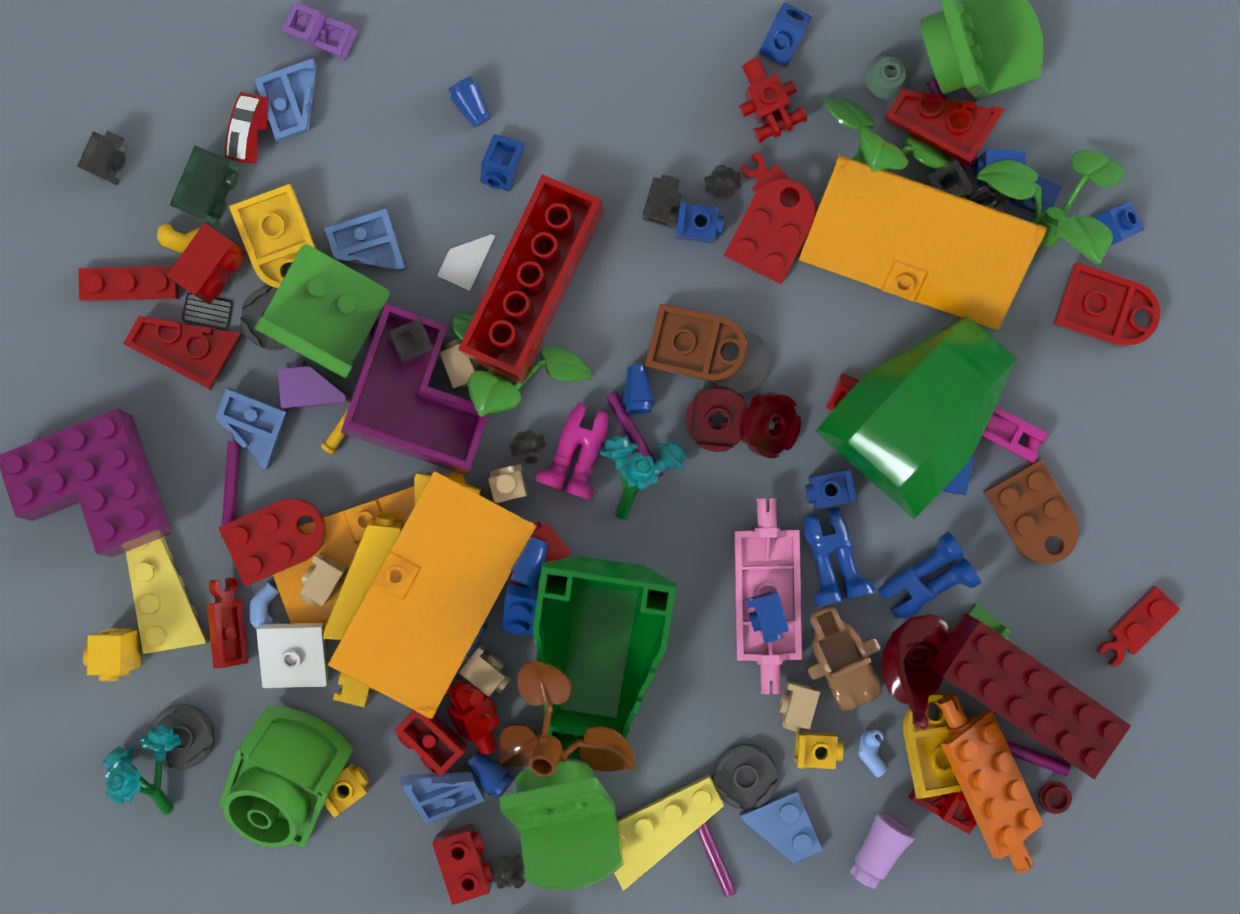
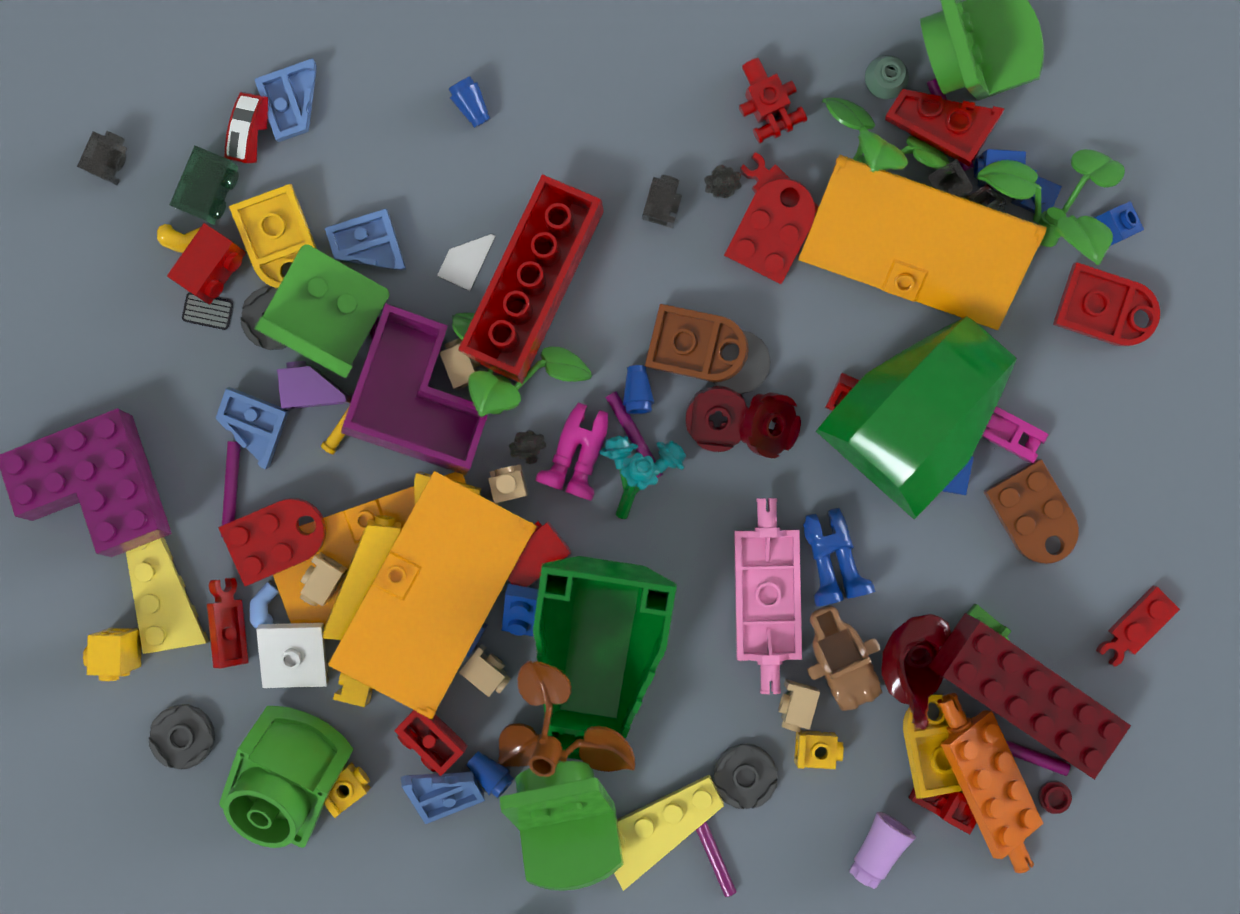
(126, 779): teal plant -> none
(127, 284): red plate -> none
(185, 349): red wing -> none
(319, 30): medium lavender slope -> none
(410, 341): clear smoke brick -> none
(463, 863): red brick -> none
(473, 715): red piece -> none
(501, 162): blue bracket -> none
(509, 872): clear smoke plant -> none
(529, 563): blue cone -> none
(690, 231): blue brick -> none
(767, 615): blue brick -> none
(785, 34): blue bracket -> none
(785, 826): medium blue wing -> none
(844, 489): blue brick -> none
(869, 750): light blue arm -> none
(921, 593): blue piece -> none

